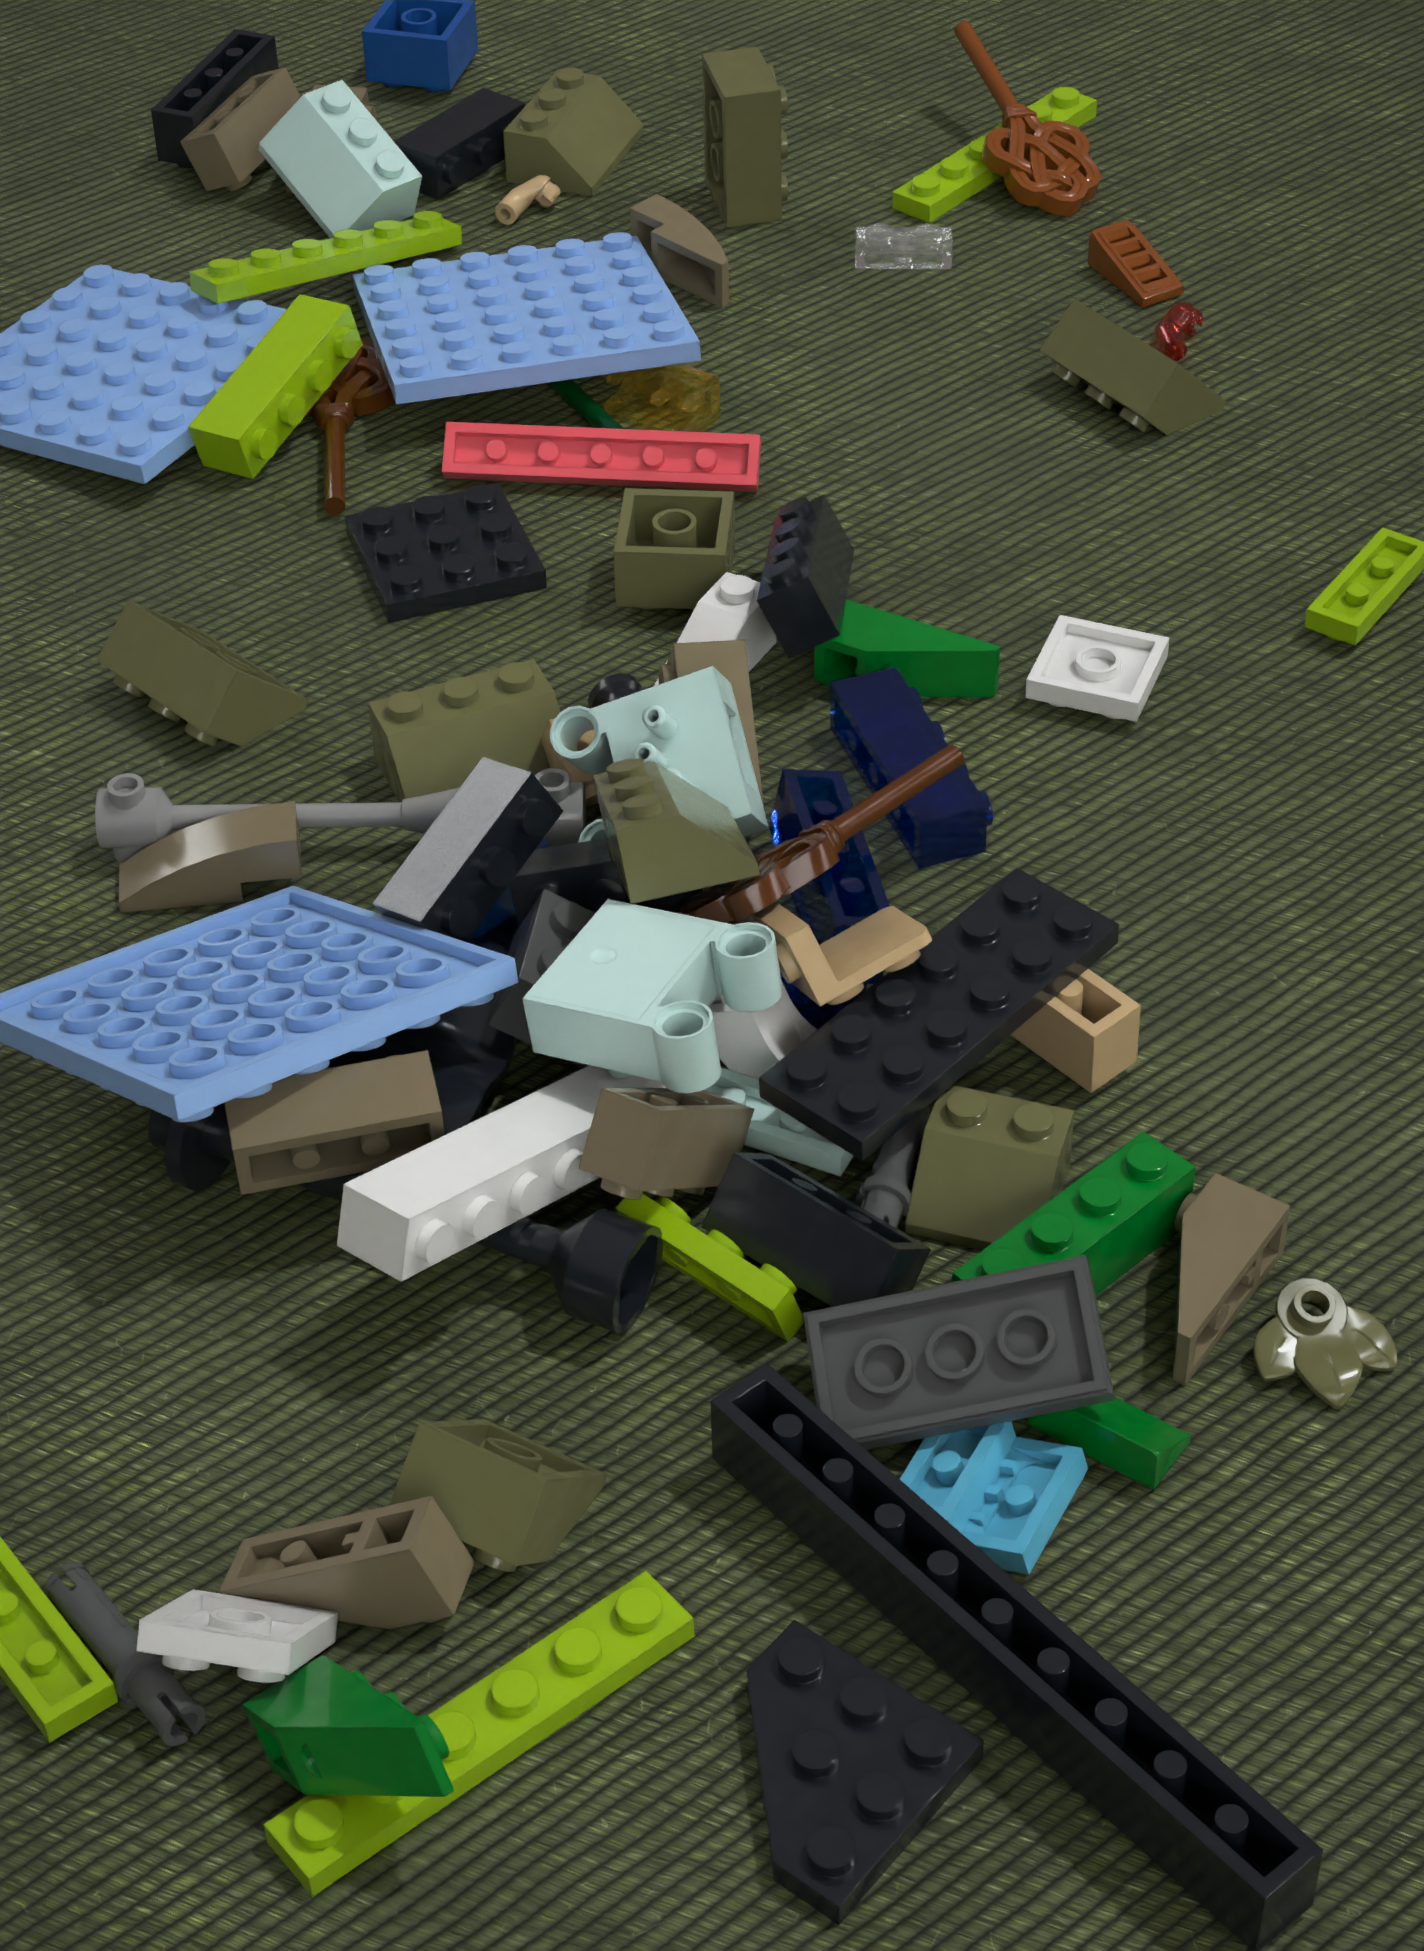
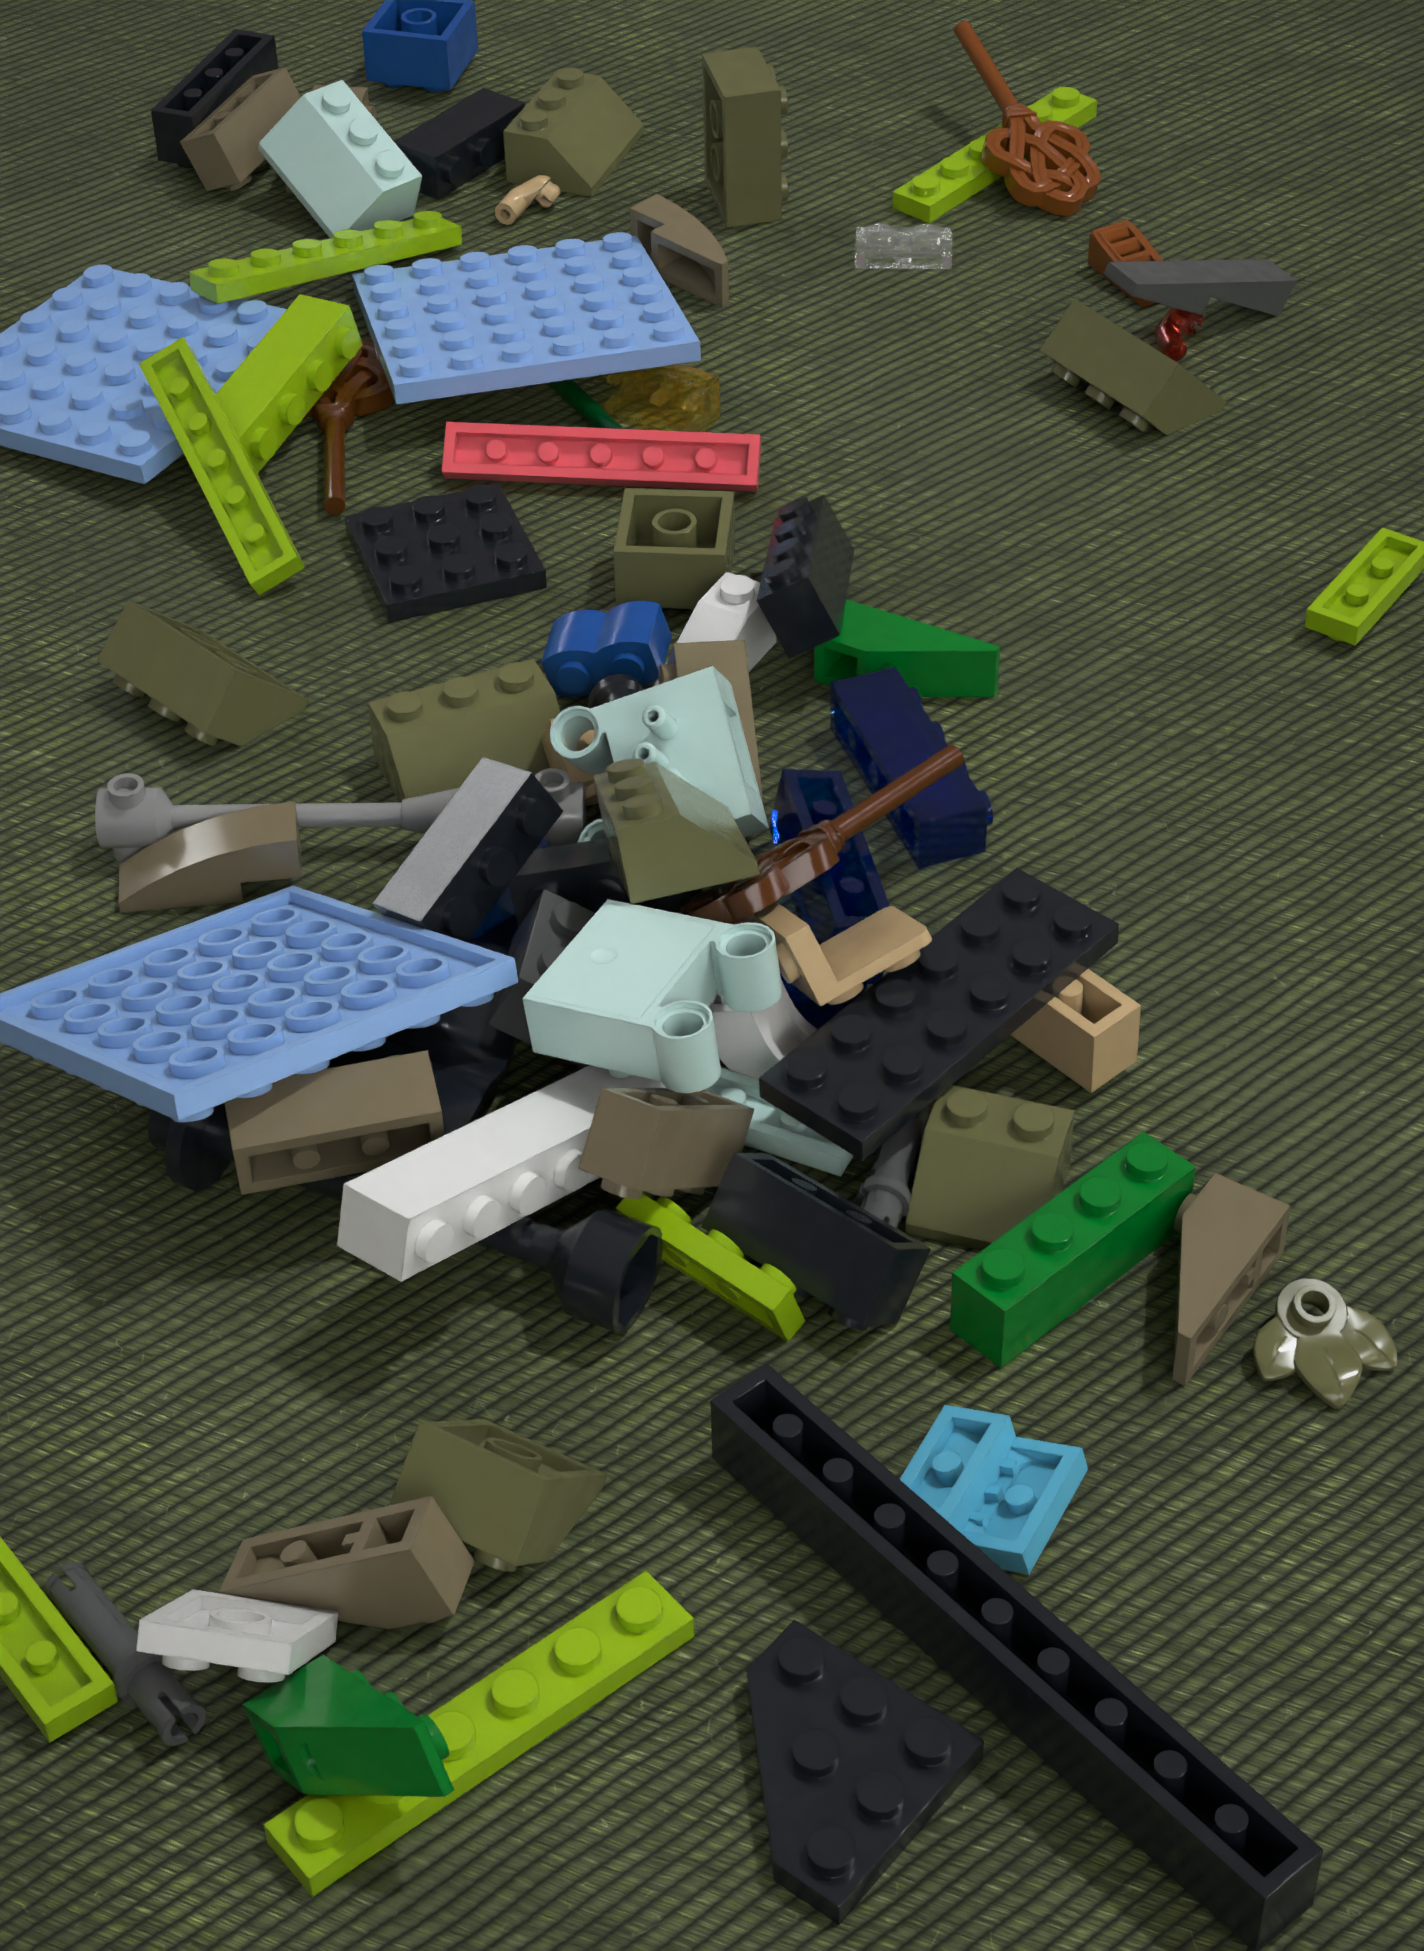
(222, 466): none -> lime plate
(598, 644): none -> blue brick
(961, 1354): dark grey tile -> none
(1097, 668): white plate -> none
(1118, 1438): green slope -> none
(1192, 283): none -> dark grey slope

